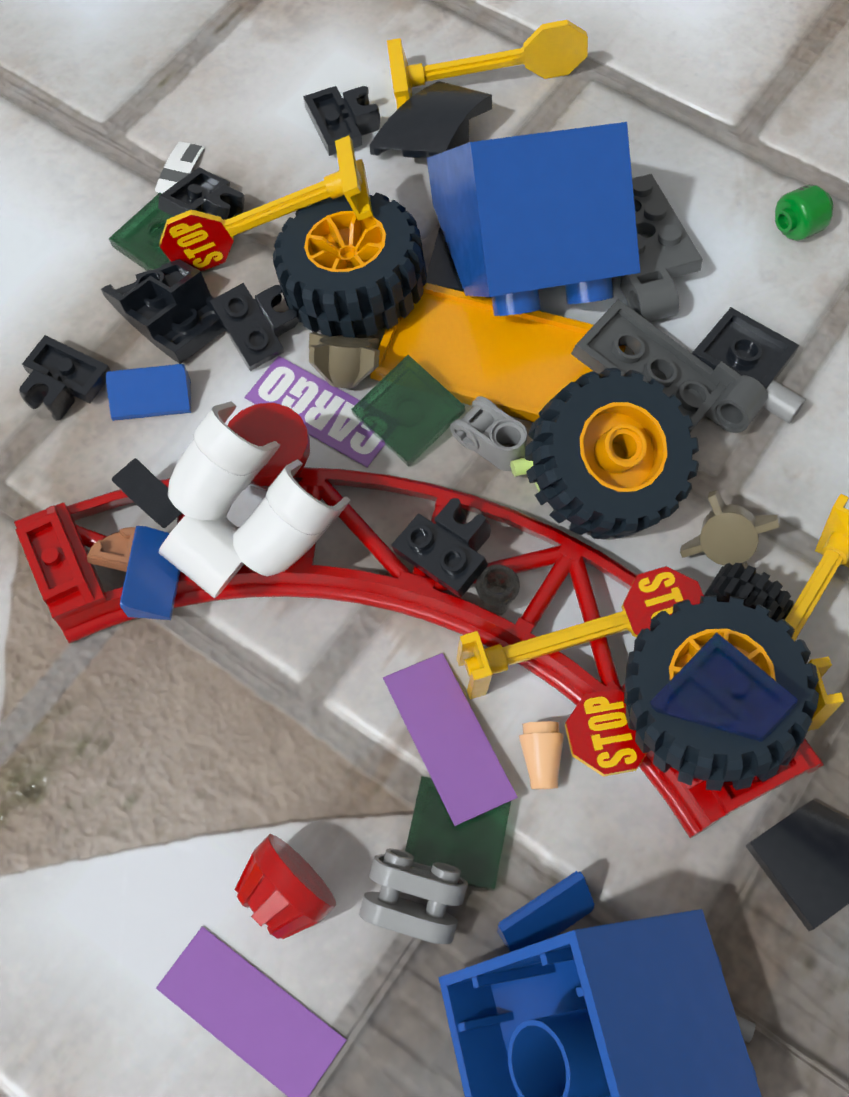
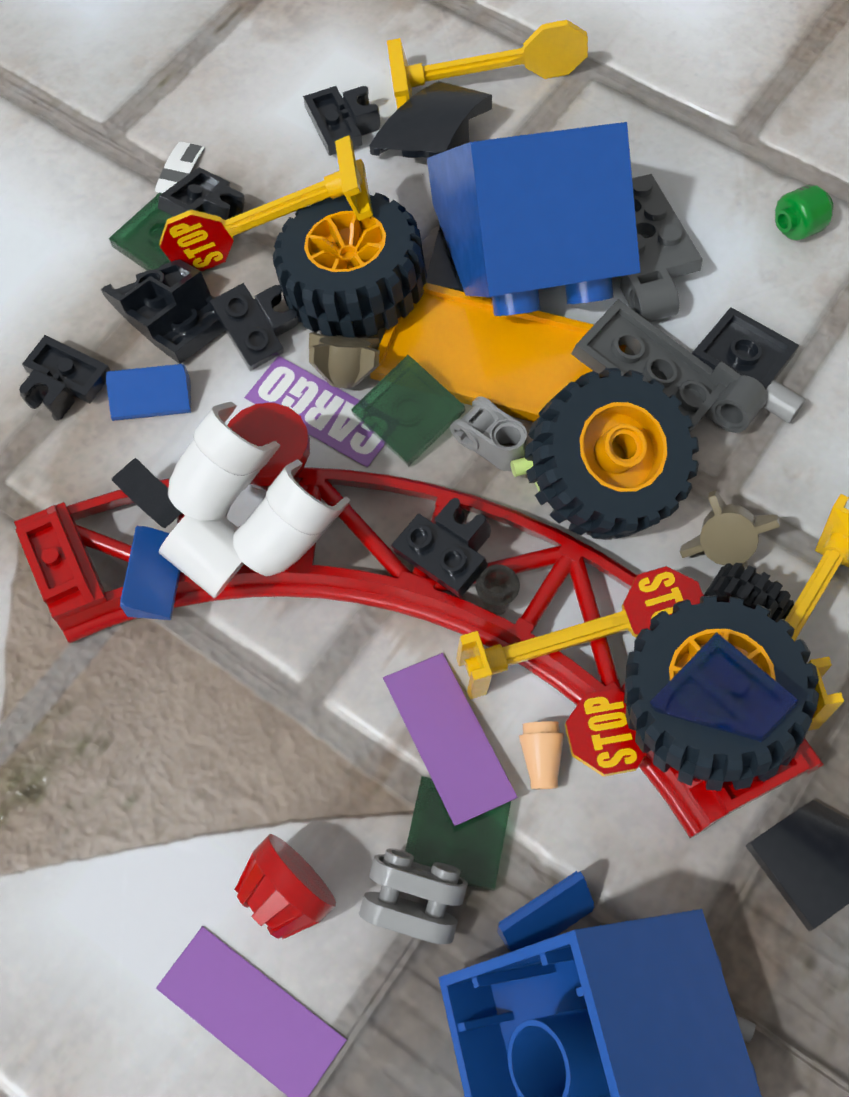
(113, 550): nougat tile -> none

